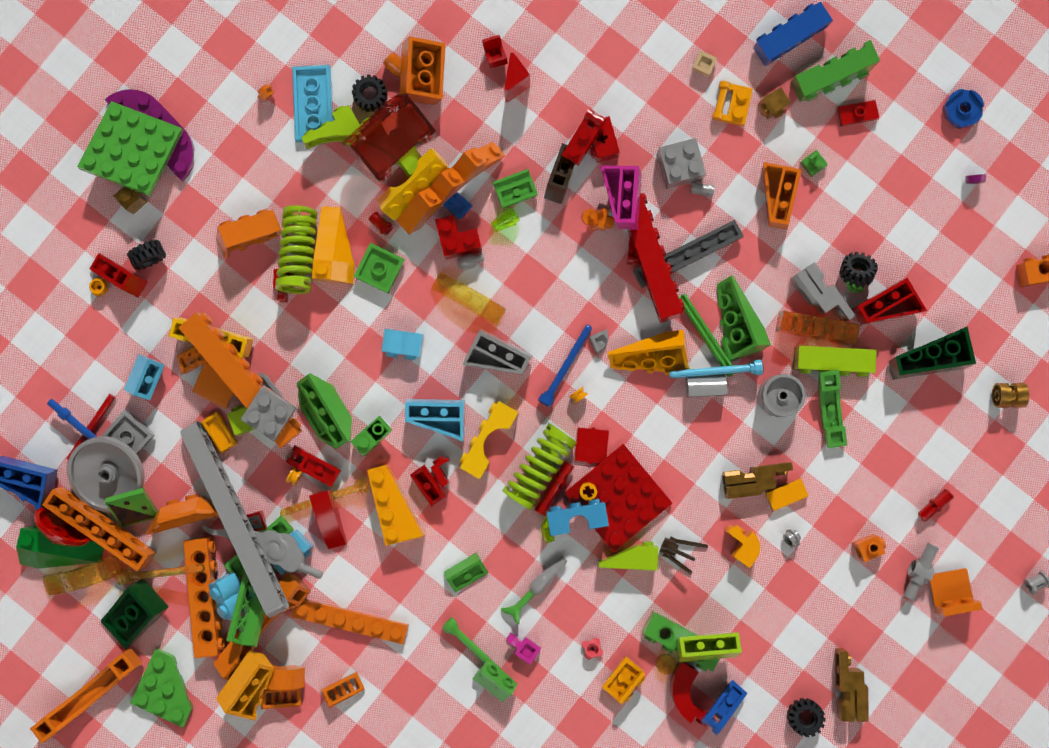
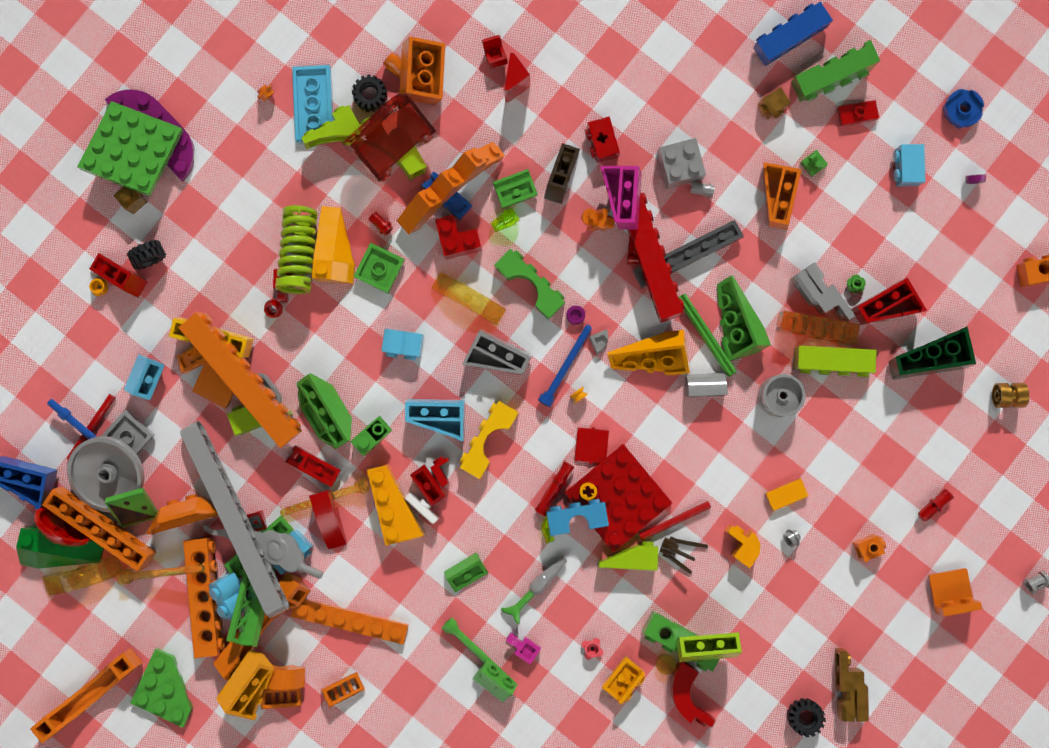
(134, 613): dark green slope -> none
(219, 432): light orange tile -> none
(247, 231): orange wedge -> none
(268, 413): light grey plate -> none
(270, 312): none -> red plate
(294, 476): light orange bush -> none
(397, 199): yellow arch -> none
(422, 507): none -> white plate
(469, 261): light grey cylinder -> none
(512, 266): none -> bright green arch
(522, 494): lime piece -> none
(575, 315): none -> magenta tile
(583, 137): red plate -> none
(675, 520): none -> red bar
(704, 63): tan plate -> none
(724, 706): blue plate -> none
(738, 104): light orange plate -> none
(753, 367): medium azure piece -> none
(762, 479): pearl gold plate -> none
(830, 408): bright green slope -> none
(857, 277): black tyre -> none
(909, 165): none -> medium azure brick
(920, 571): light grey pin -> none

